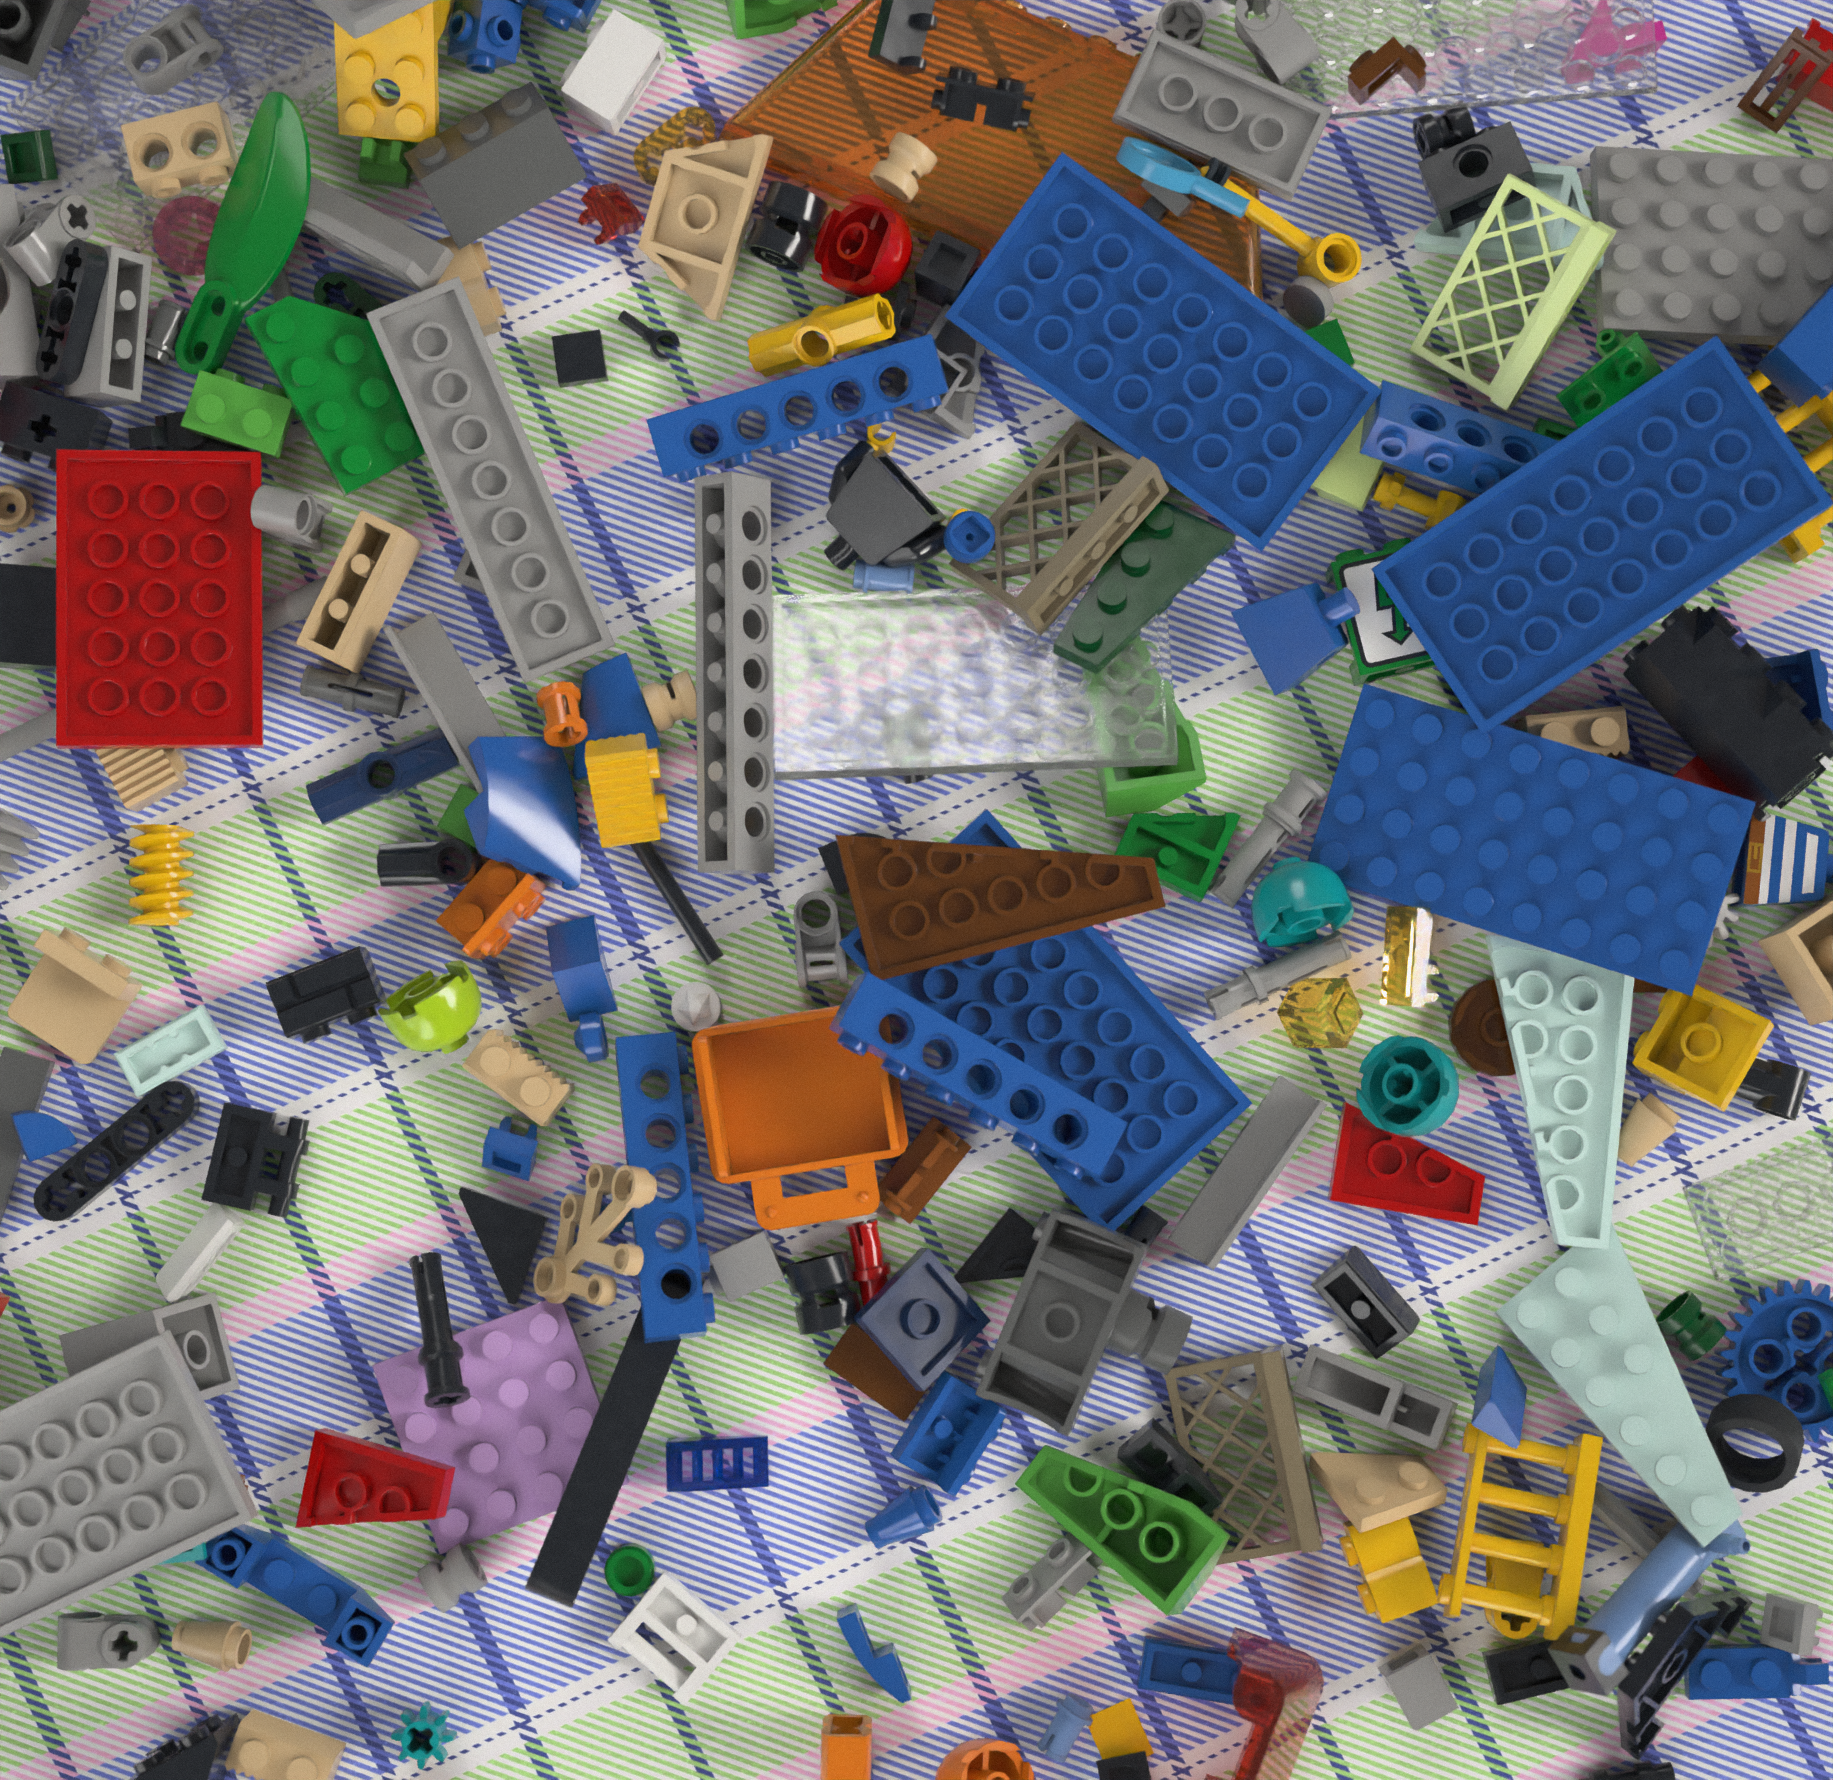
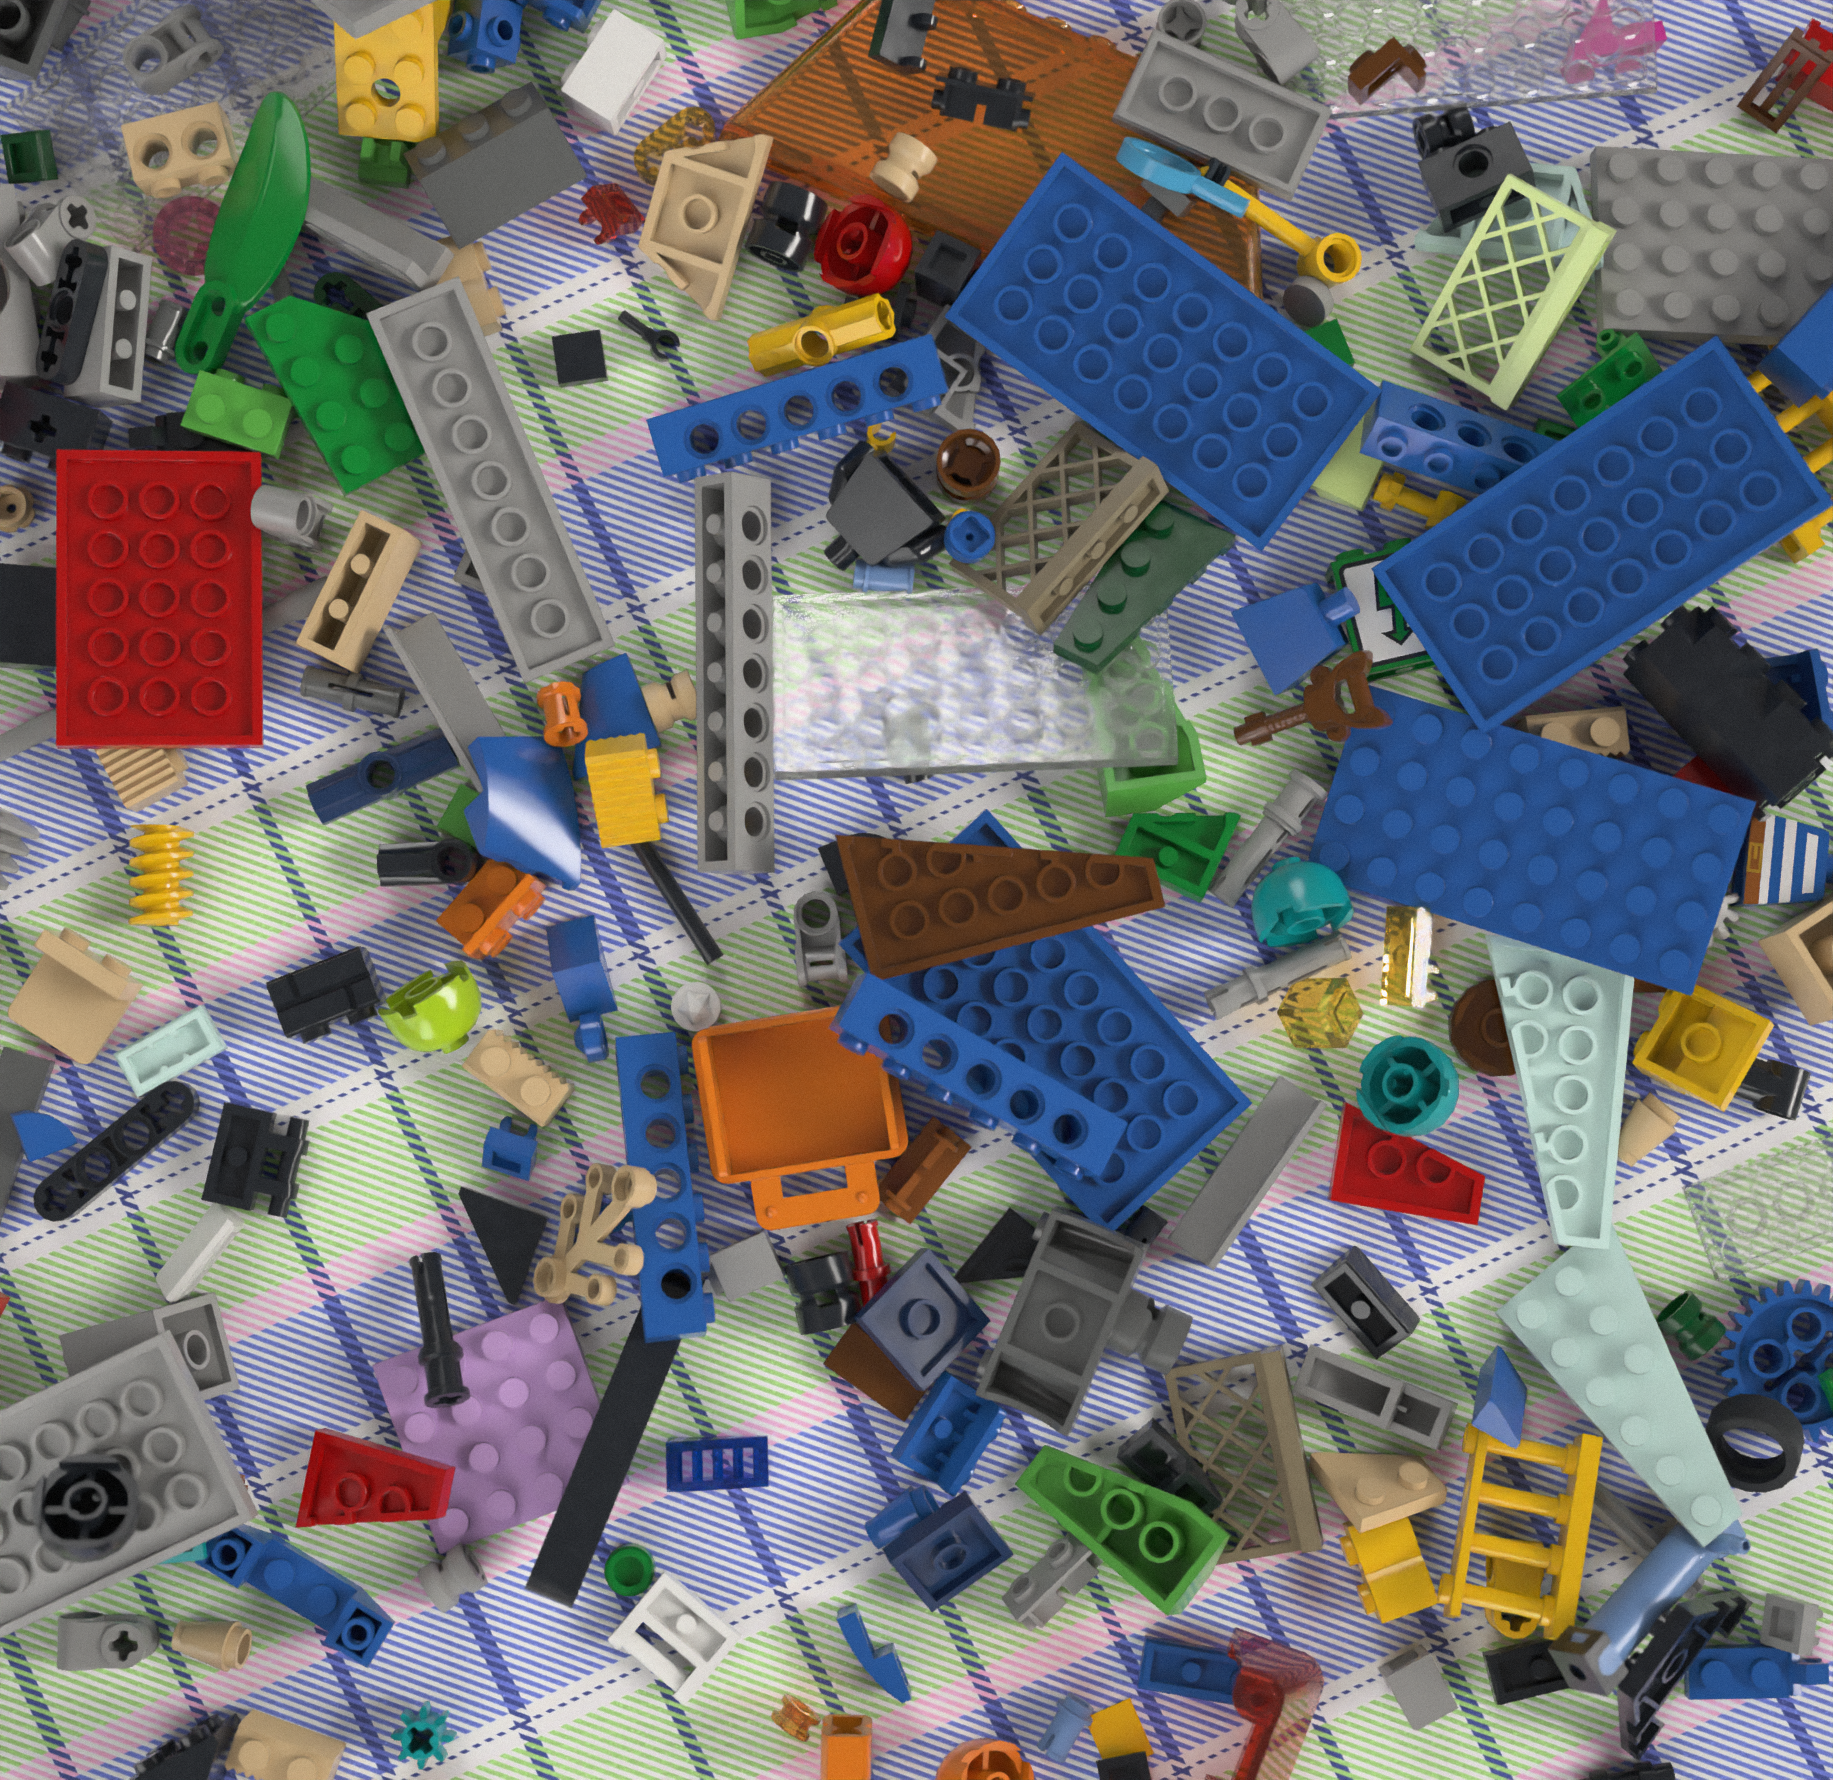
(86, 1508): none -> black cylinder
(795, 1717): none -> clear orange bush
(947, 1551): none -> dark blue plate
(967, 466): none -> reddish brown wheel
(1323, 705): none -> reddish brown piece

